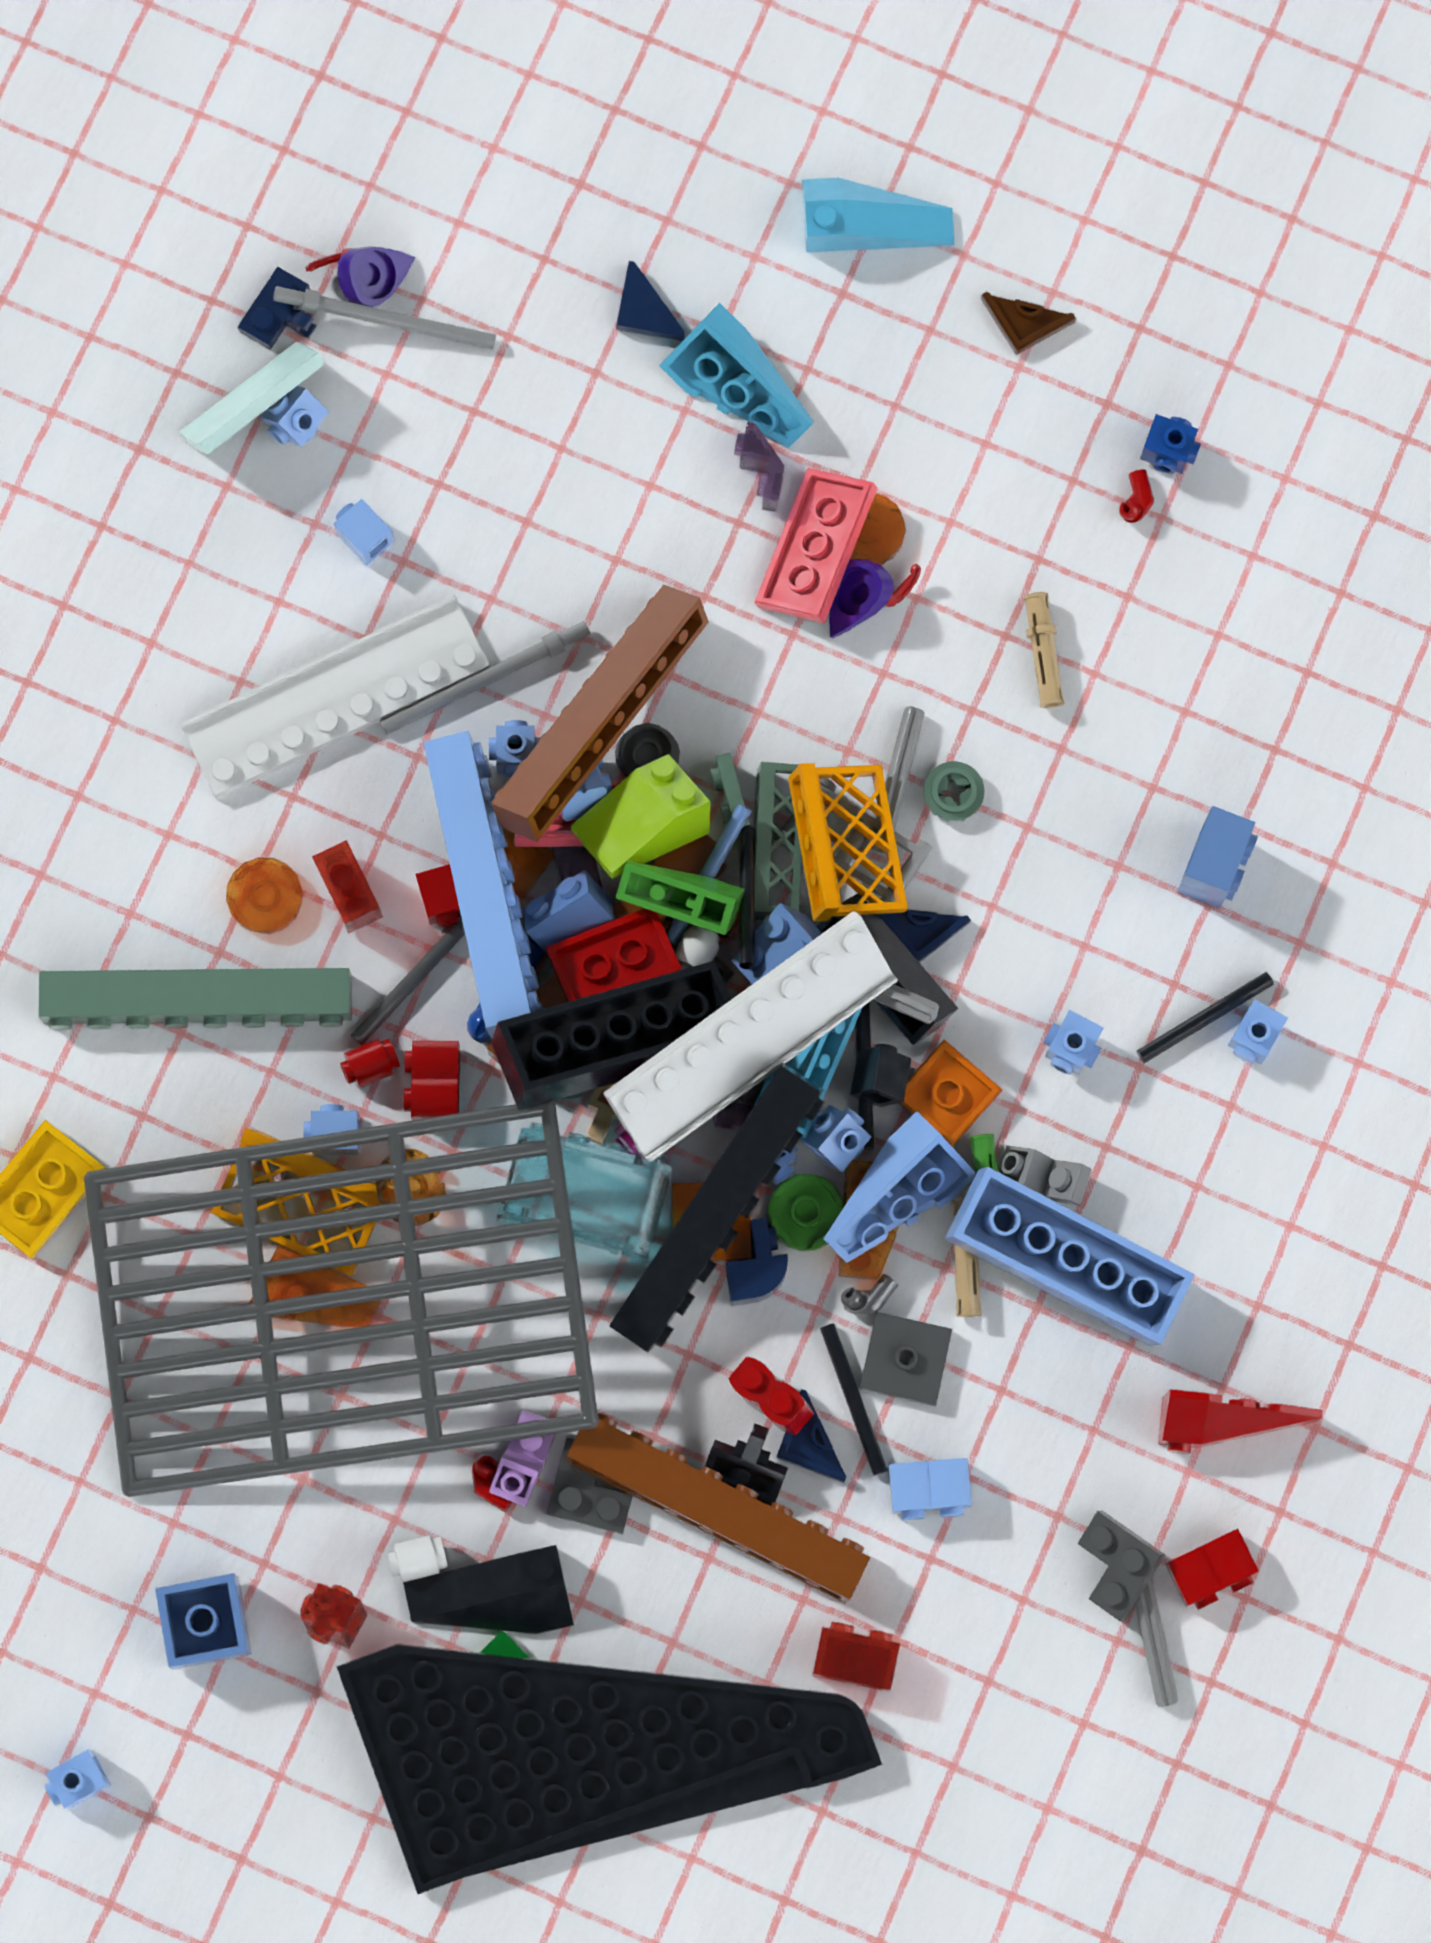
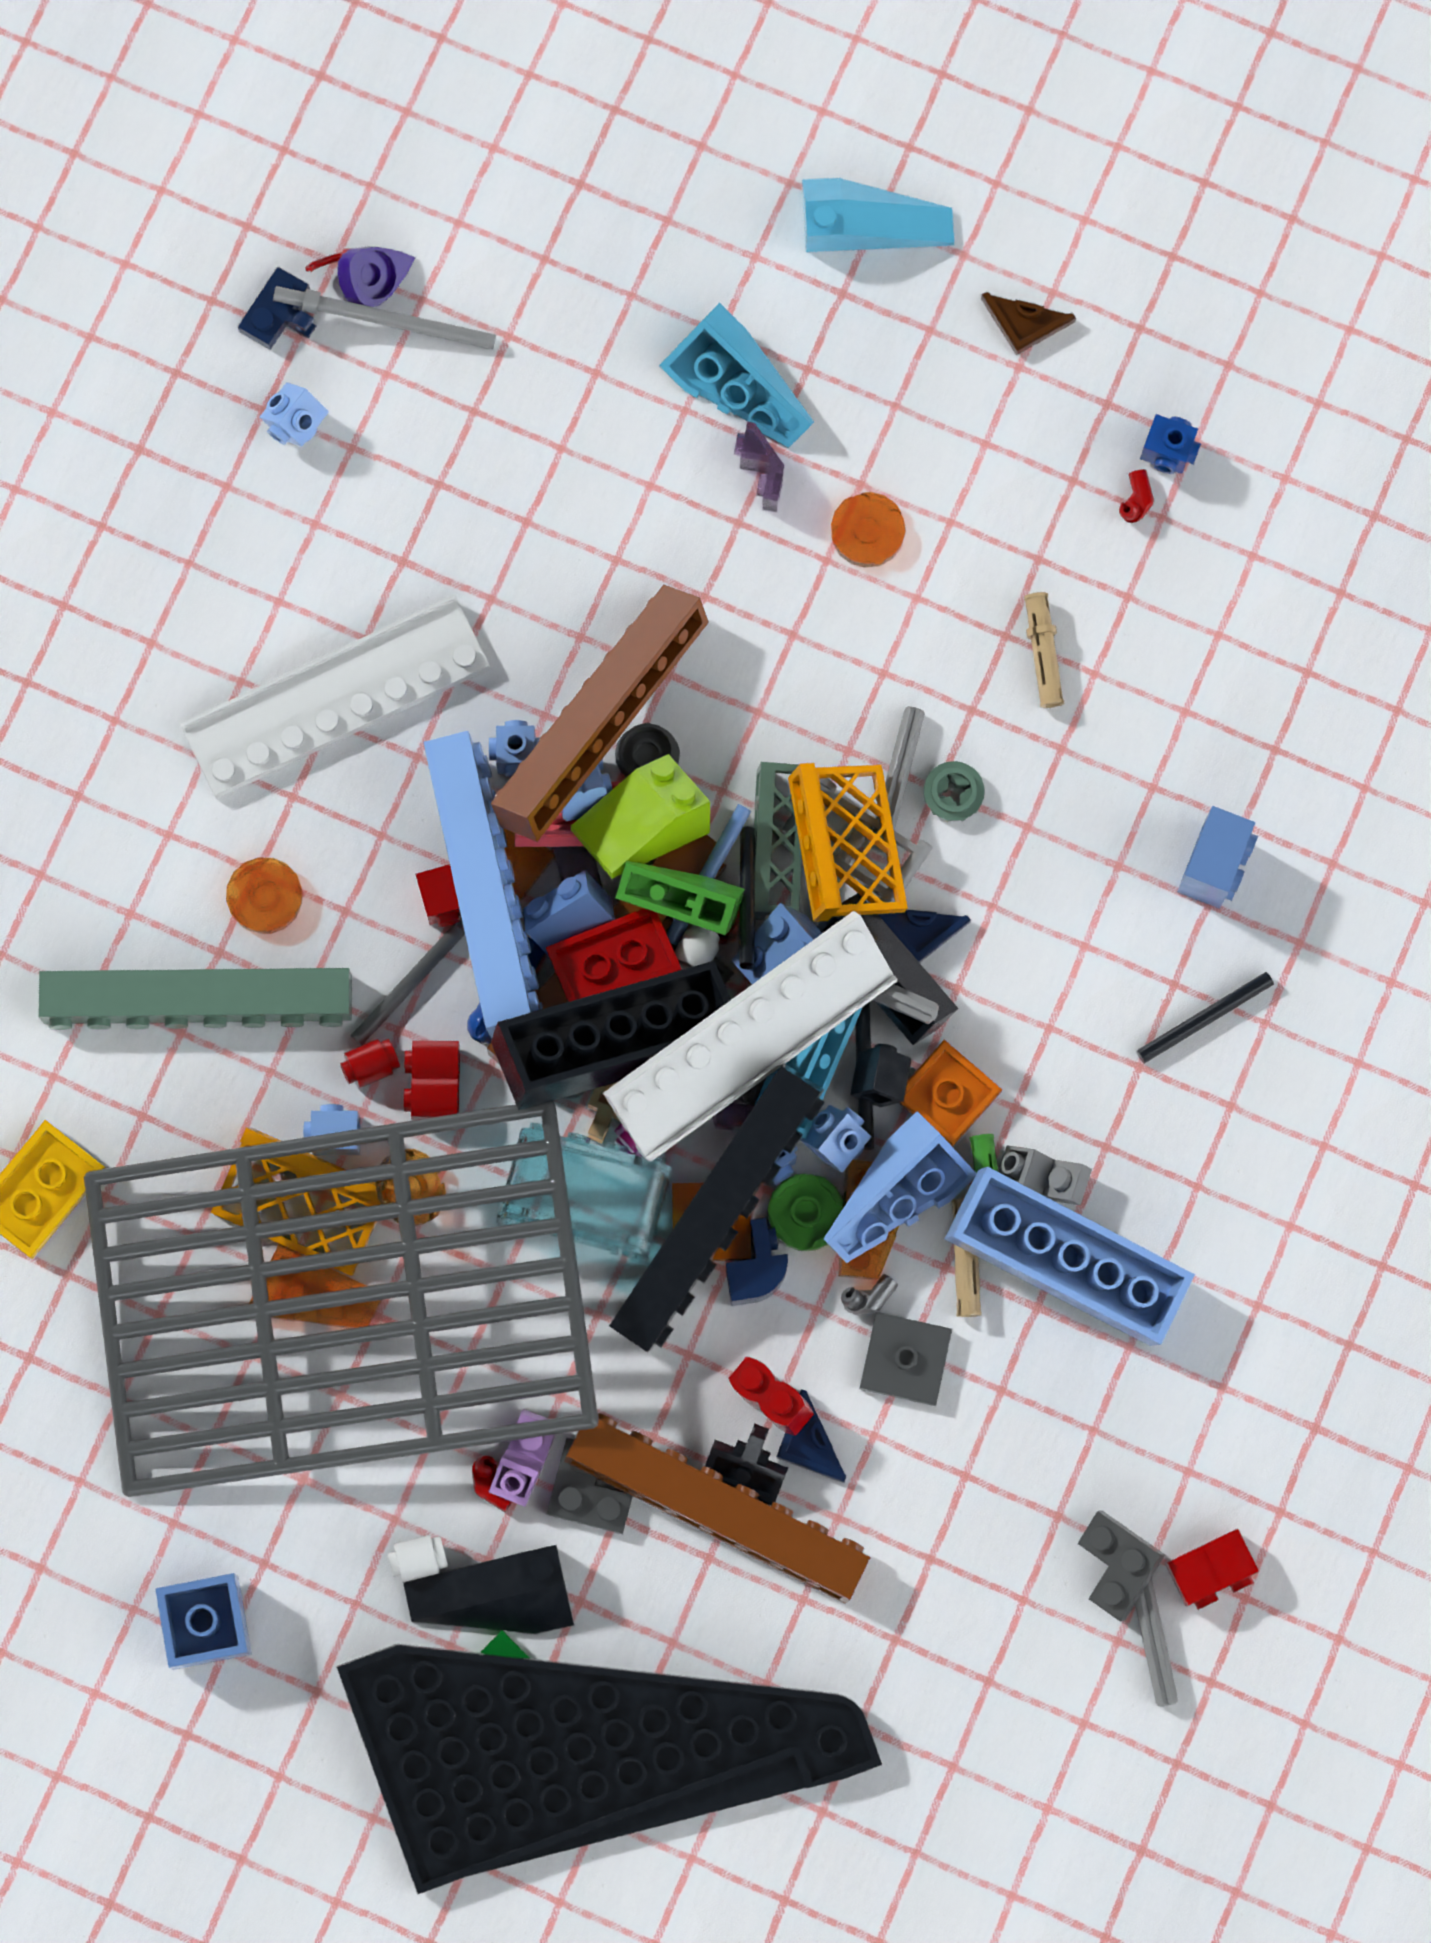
(76, 1780): light blue brick -> none
(252, 398): light aqua tile -> none
(333, 1615): clear red brick -> none
(347, 886): clear red brick -> none
(363, 531): light blue brick -> none
(551, 644): light grey bar -> none
(644, 310): dark blue tile -> none
(725, 779): sand green plate -> none
(816, 545): coral tile -> none
(853, 1399): black bar -> none
(855, 1657): clear red brick -> none
(864, 592): dark purple piece -> none
(930, 1487): light blue brick -> none
(1073, 1030): light blue brick -> none
(1202, 1419): red wedge -> none
(1257, 1033): light blue brick -> none

